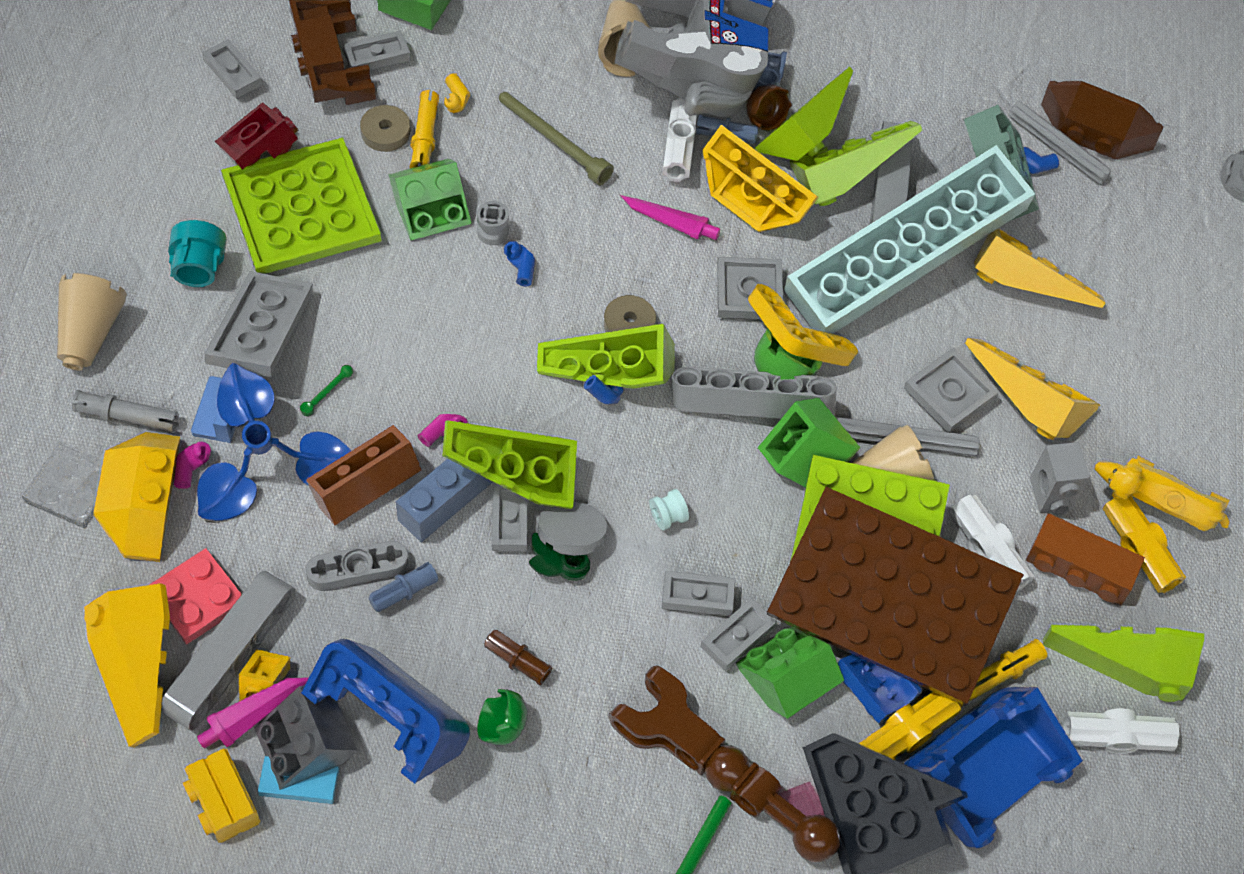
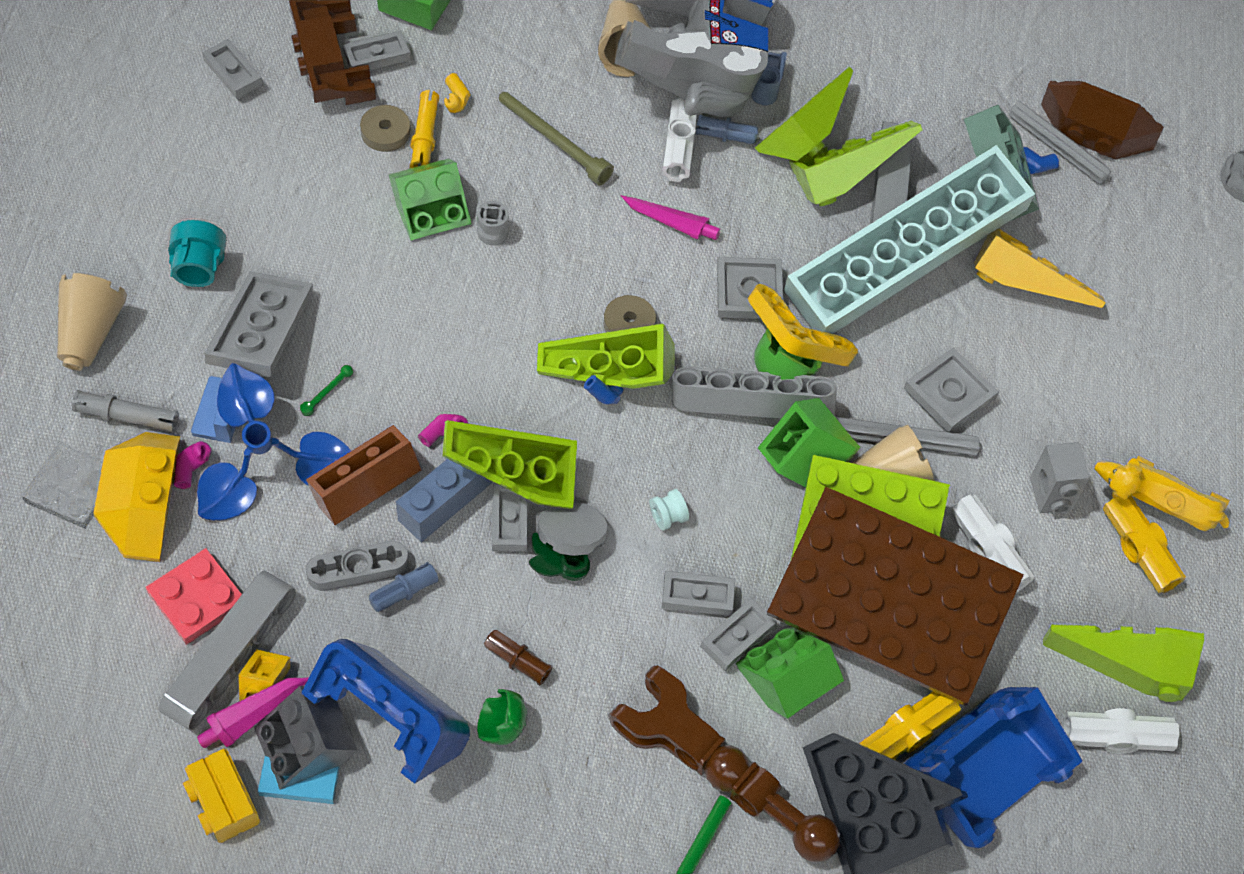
(126, 643): yellow wedge -> none
(258, 132): dark red plate -> none
(301, 206): lime plate -> none
(522, 260): blue arm -> none
(753, 184): yellow wedge -> none
(768, 106): reddish brown hair -> none
(804, 799): clear pink tile -> none
(876, 687): blue bracket -> none
(1030, 655): yellow pin -> none
(1048, 405): yellow wedge -> none
(1085, 559): dark orange brick -> none

